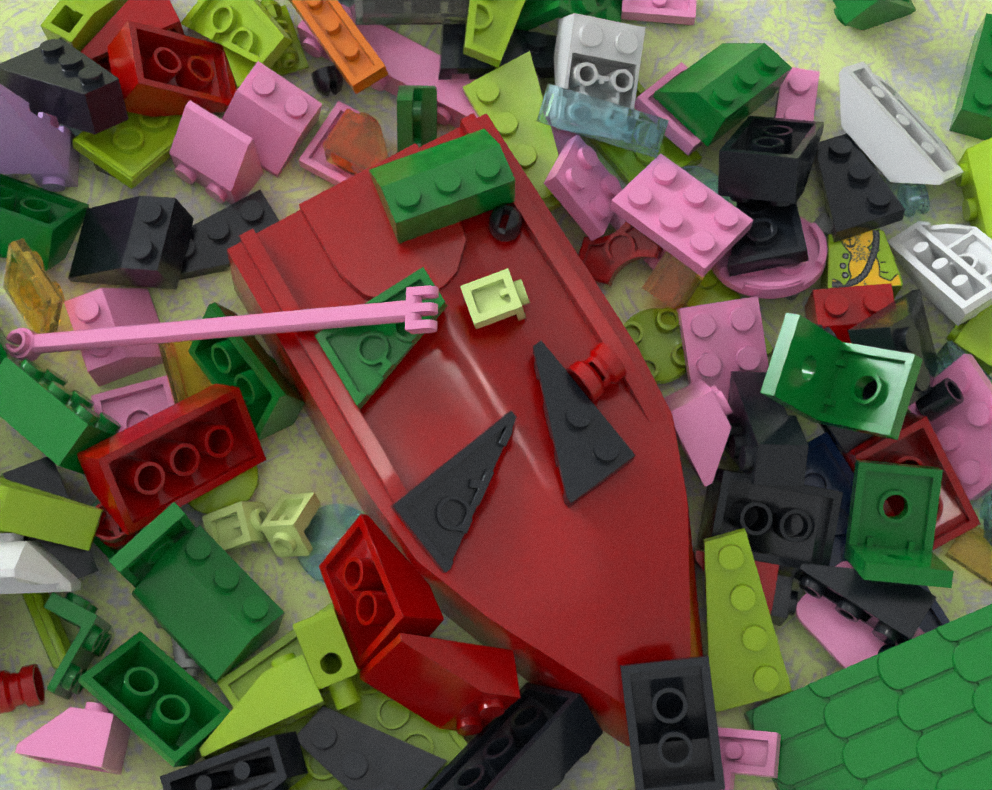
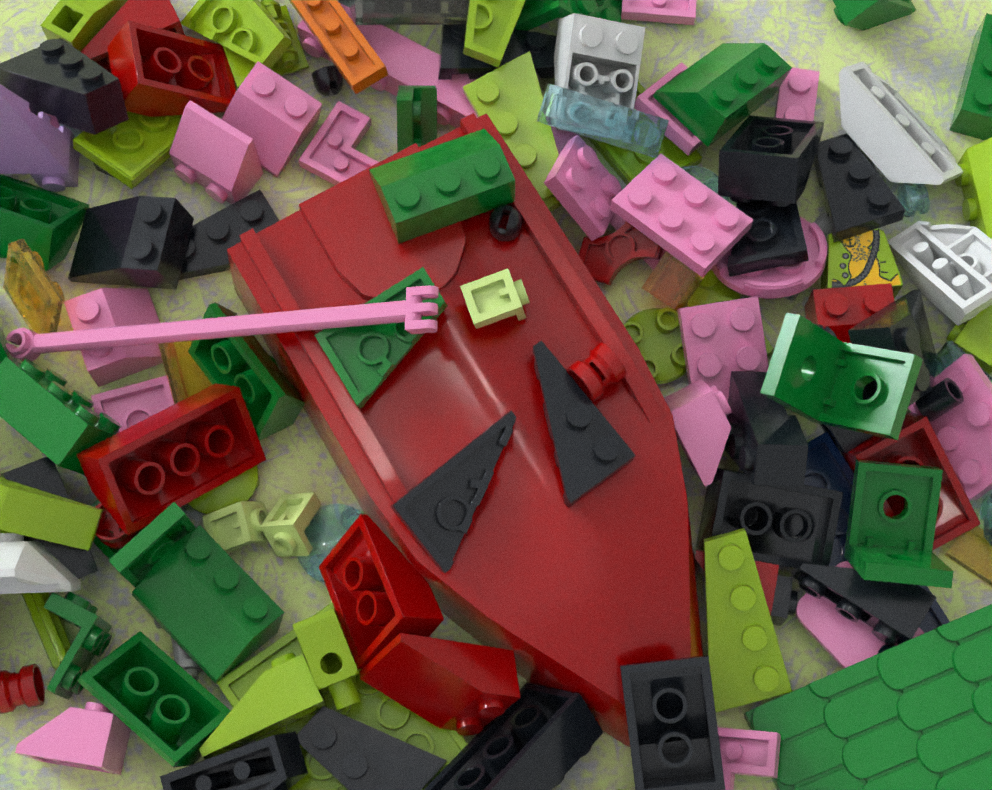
(355, 143): clear orange slope -> none

